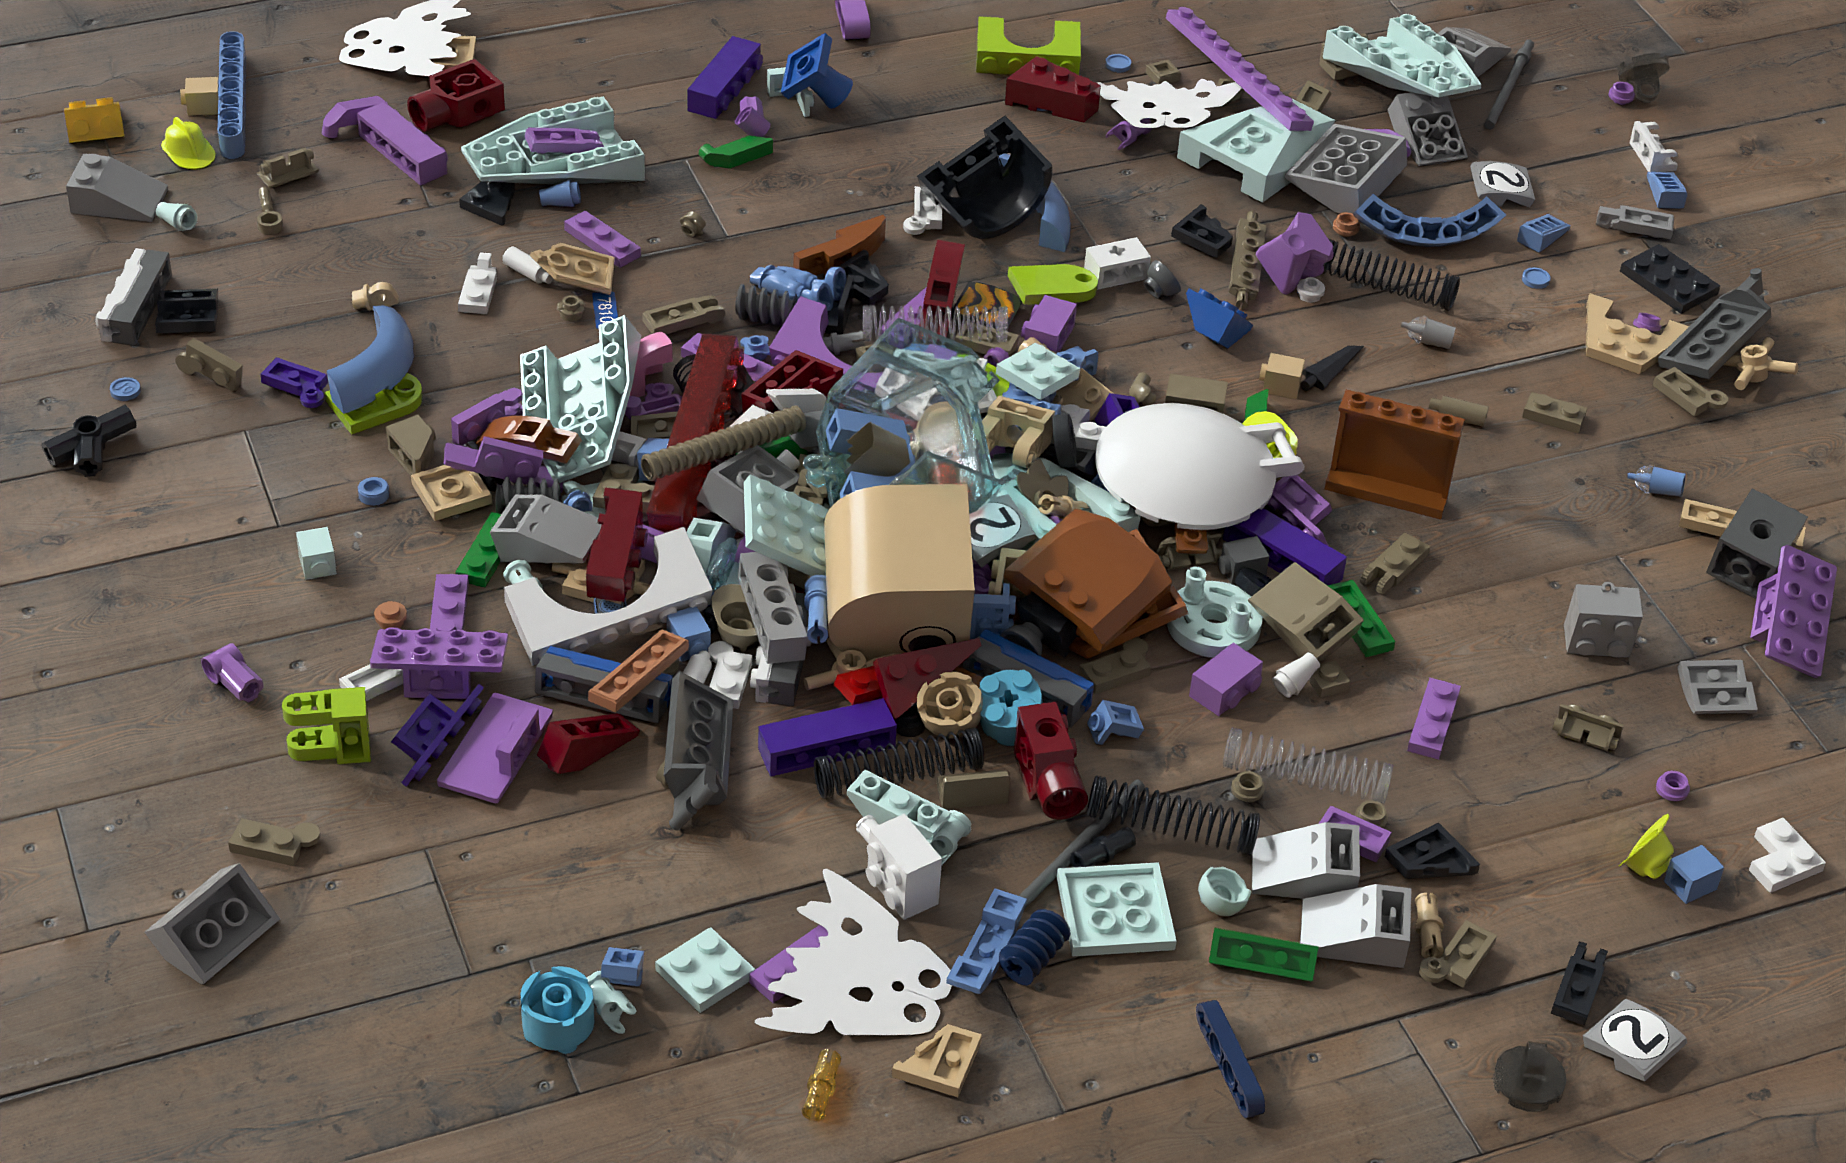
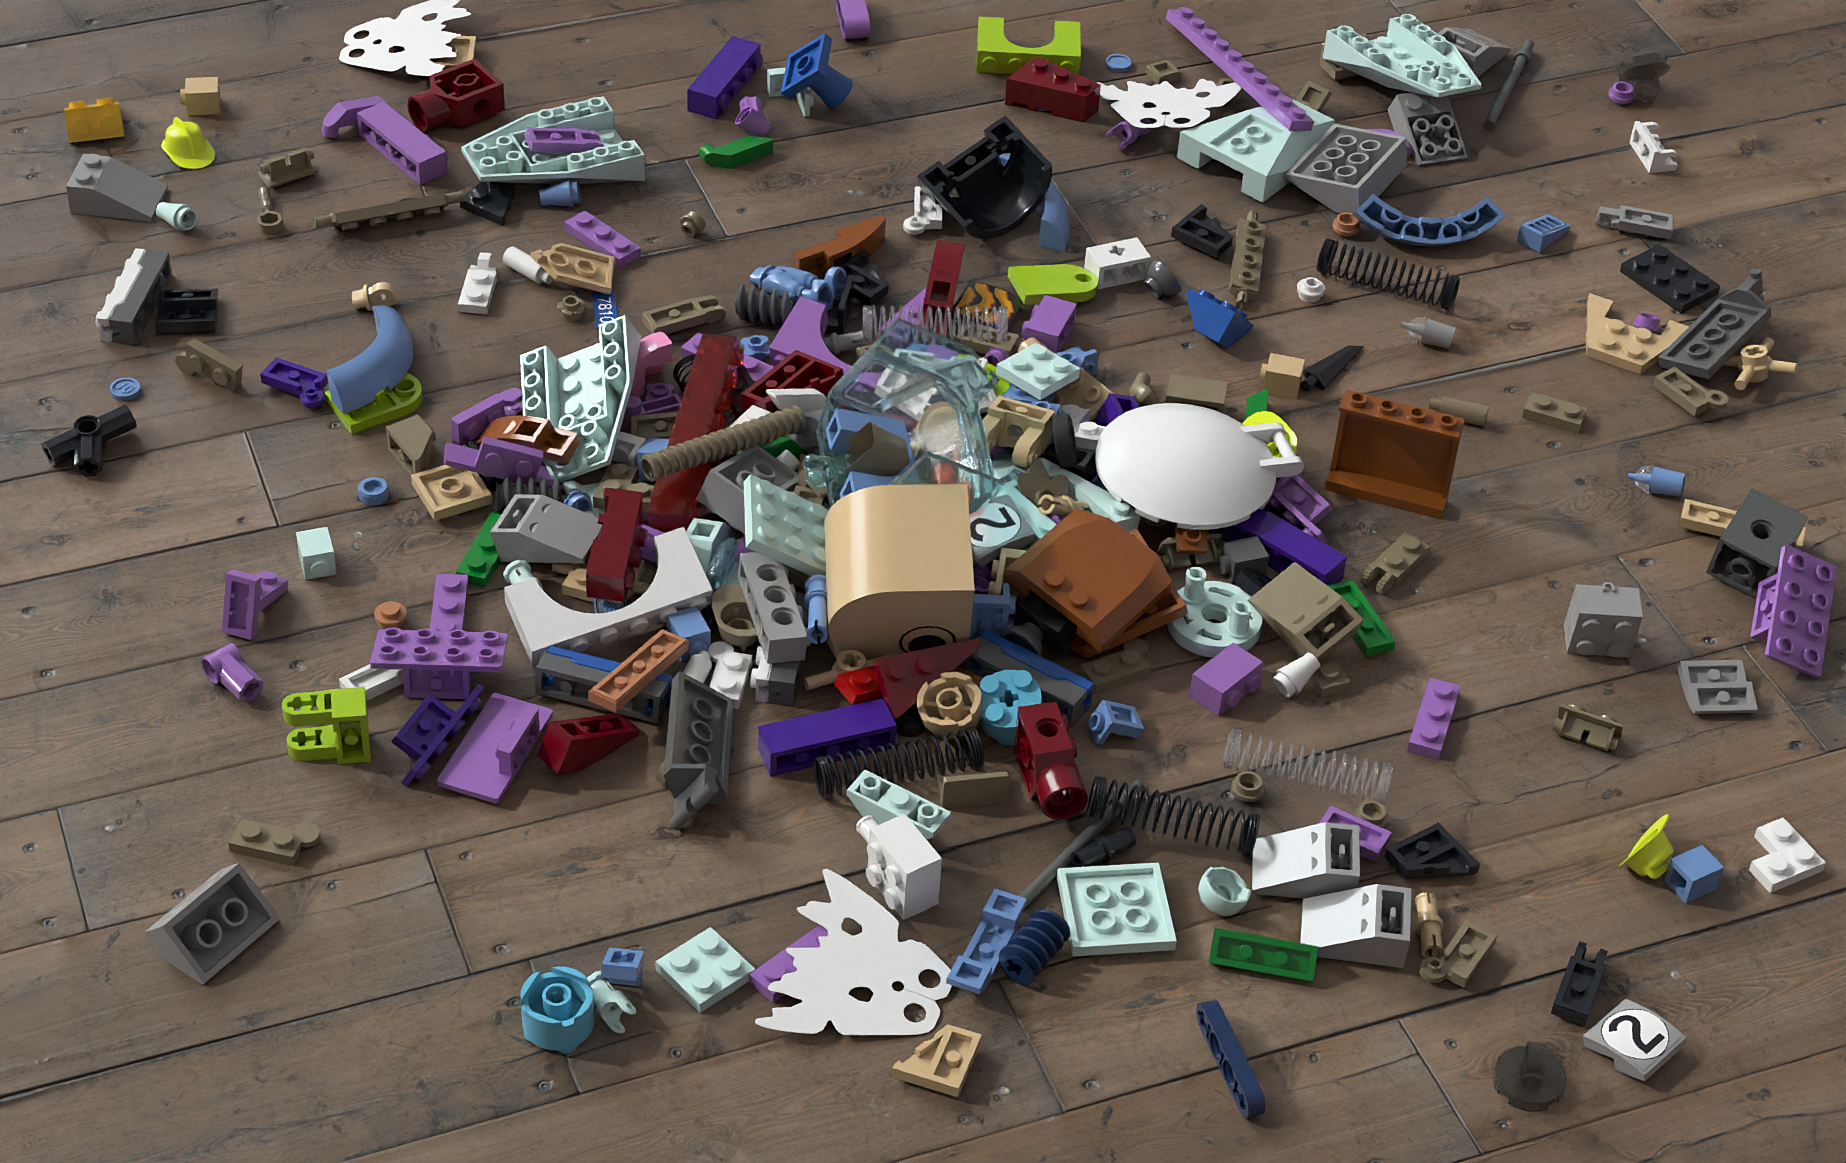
(232, 95): medium blue beam -> none
(246, 597): none -> medium lavender bracket
(378, 214): none -> dark tan plate
(821, 1085): clear yellow pin -> none
(951, 832): light aqua piece -> none
(1296, 253): medium lavender piece -> none
(1502, 182): slope -> none
(1536, 278): medium blue piece -> none
(1667, 190): medium blue slope -> none
(1673, 786): medium lavender plate -> none

